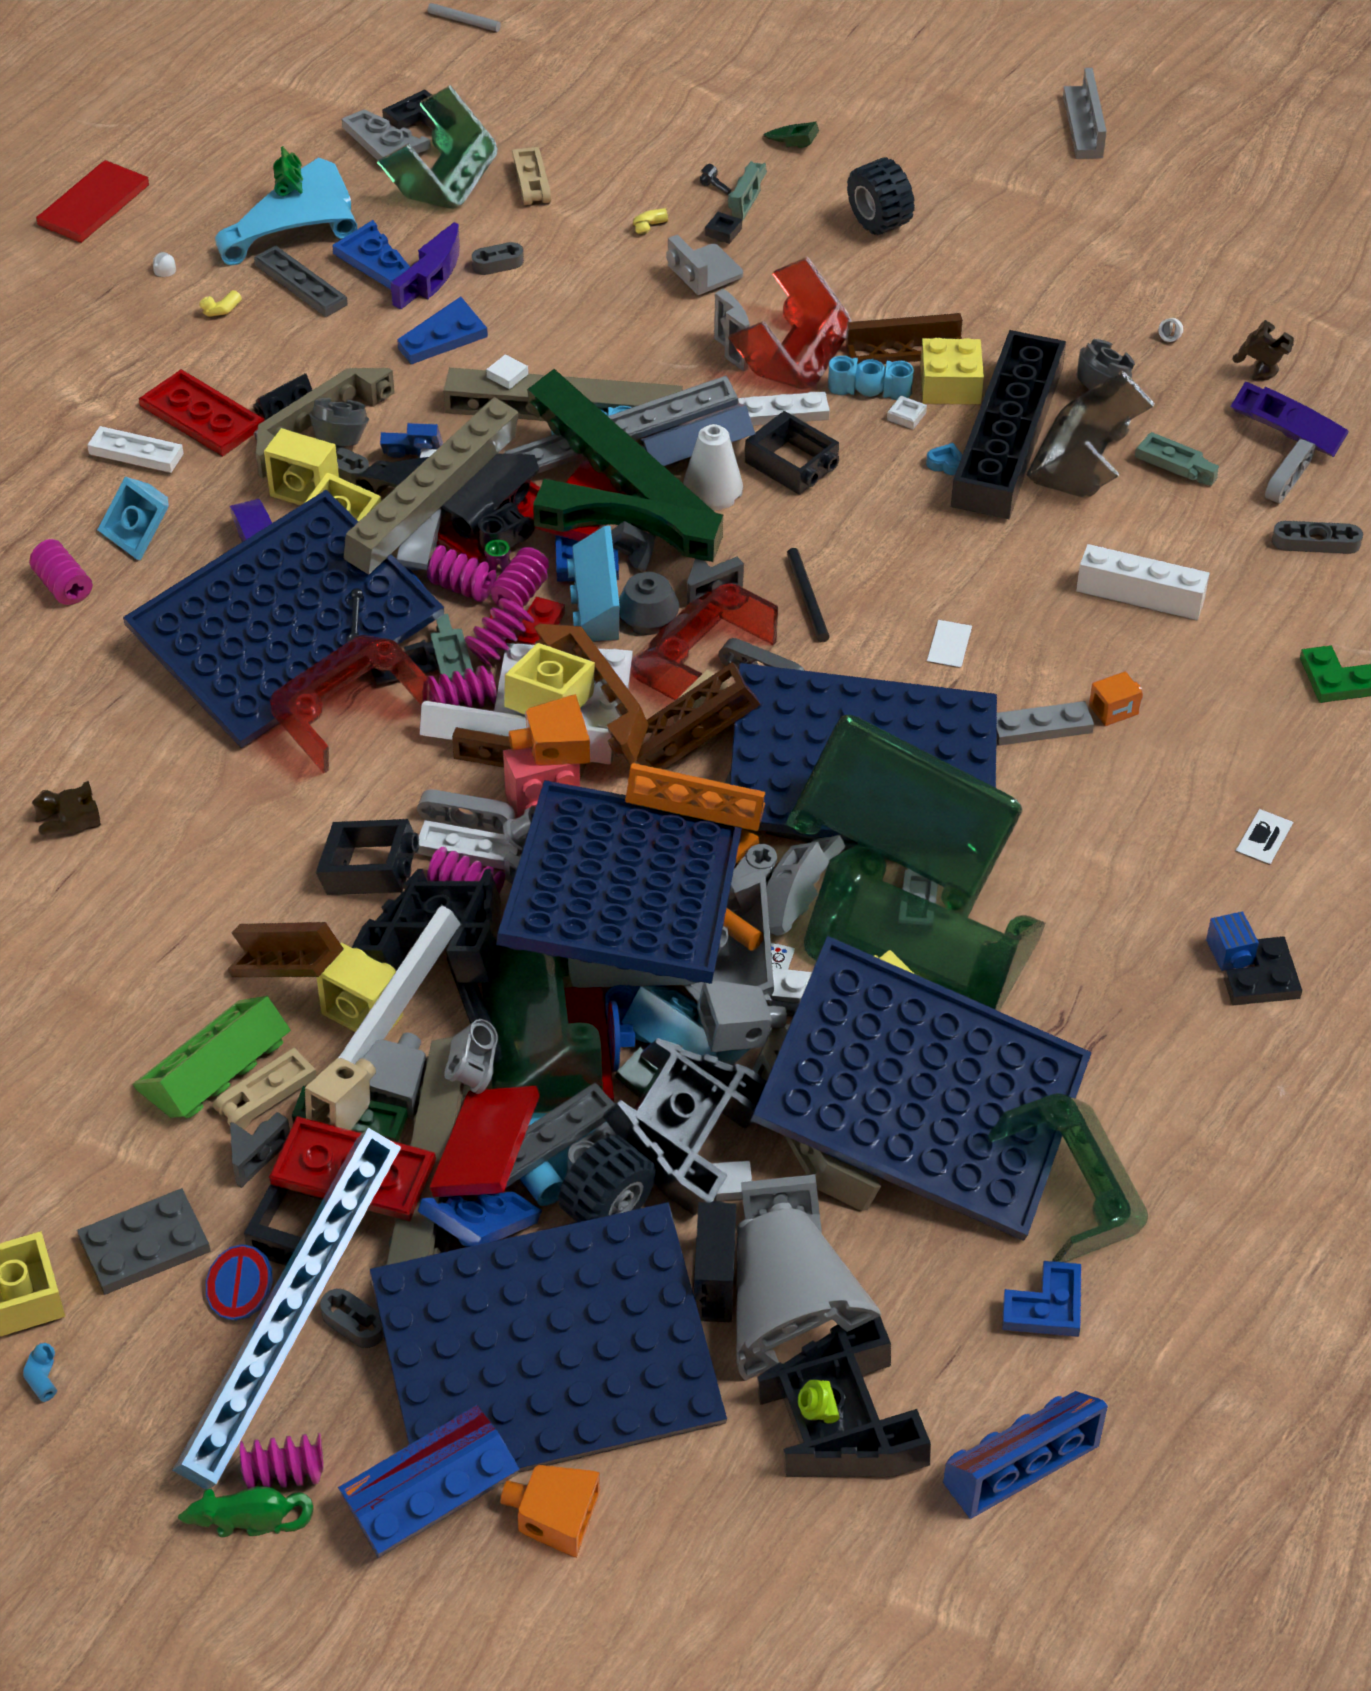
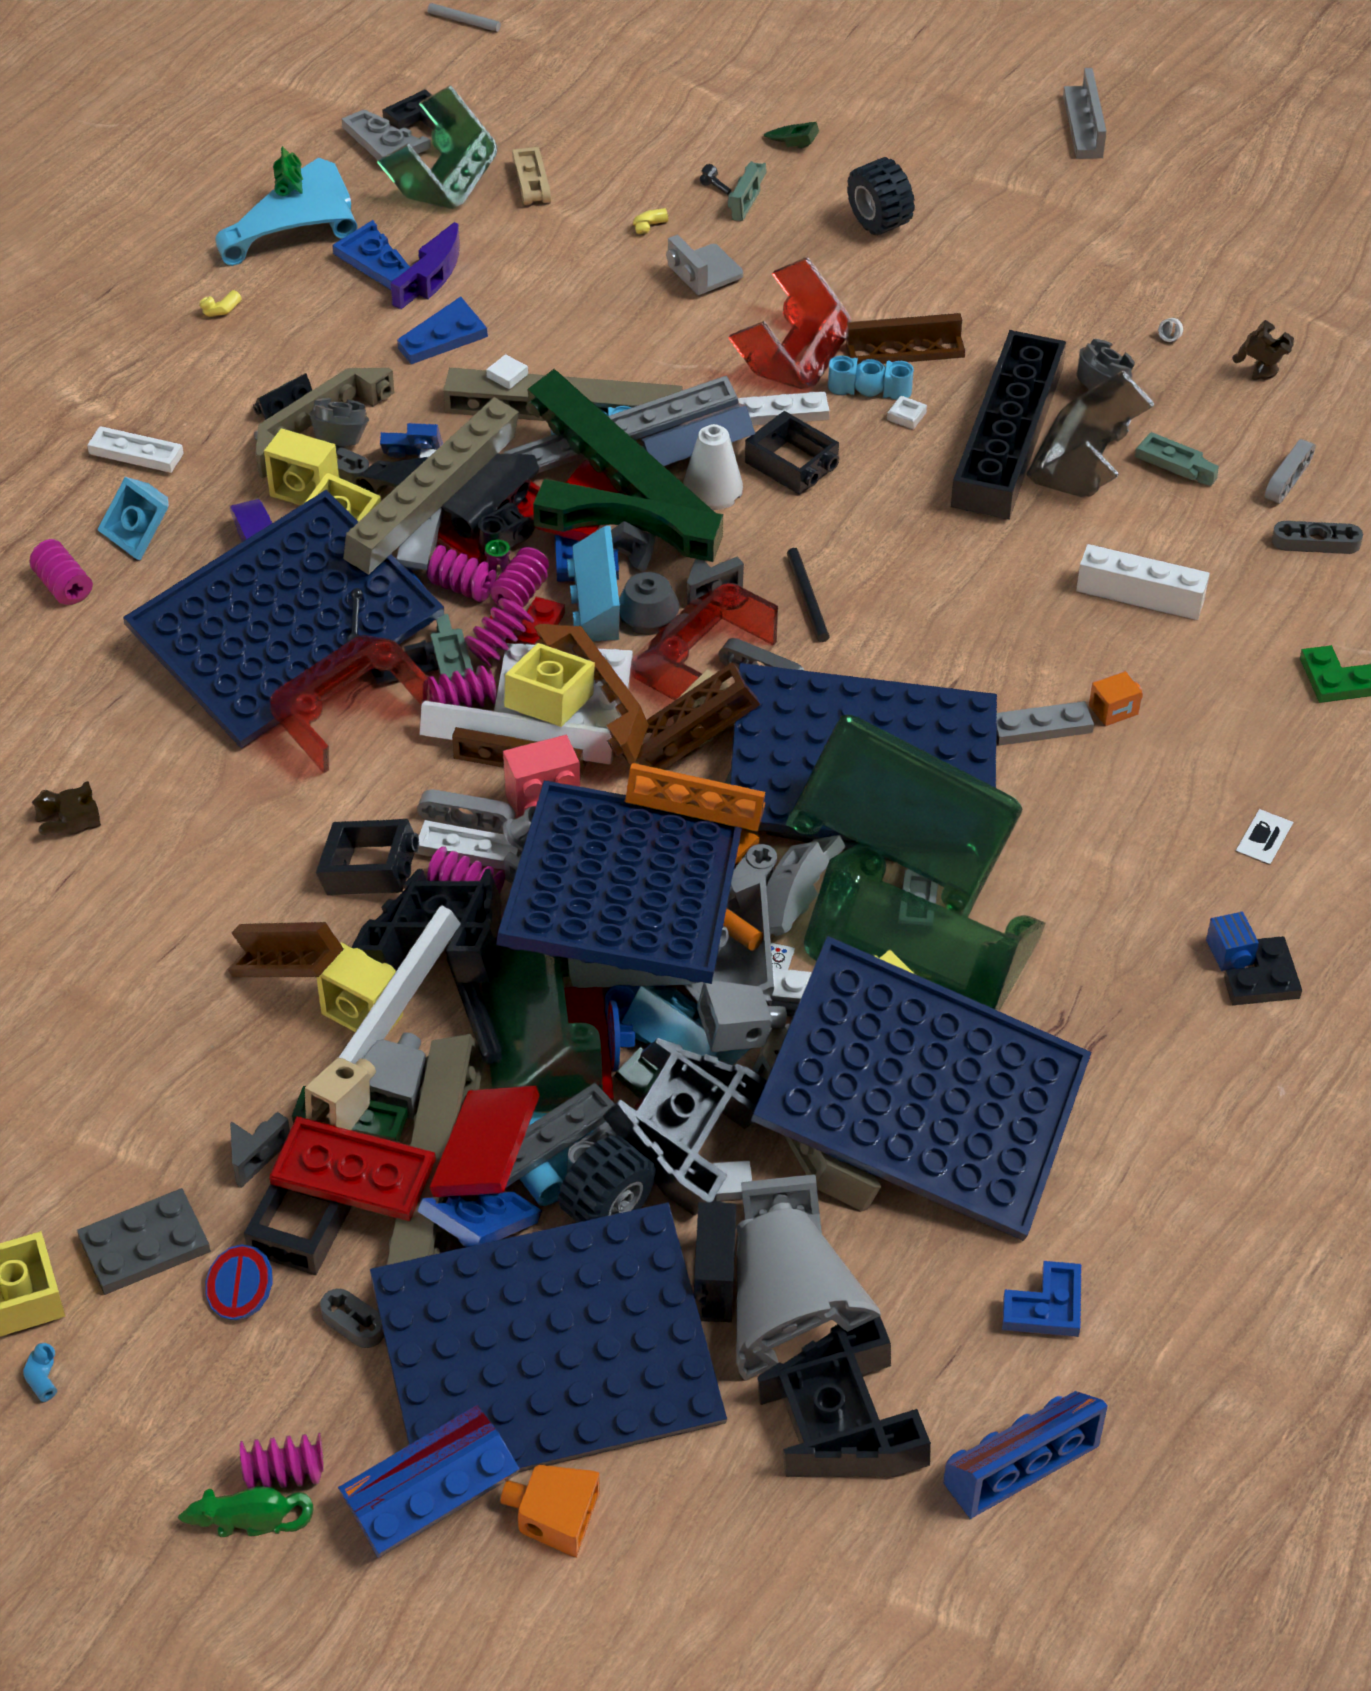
(92, 201): red tile -> none
(164, 265): white hinge -> none
(201, 412): red tile -> none
(214, 1057): bright green slope -> none
(265, 1088): tan plate -> none
(286, 1310): brick -> none
(300, 281): dark grey tile -> none
(473, 1055): light grey piece -> none
(497, 258): dark grey beam -> none
(554, 733): orange torso -> none
(723, 227): black plate -> none
(729, 319): light grey slope -> none
(818, 1401): lime plate -> none
(944, 458): dark azure tile -> none
(949, 643): white sticker -> none
(951, 371): light yellow brick -> none
(1117, 1202): clear green windscreen -> none
(1289, 417): dark purple slope -> none

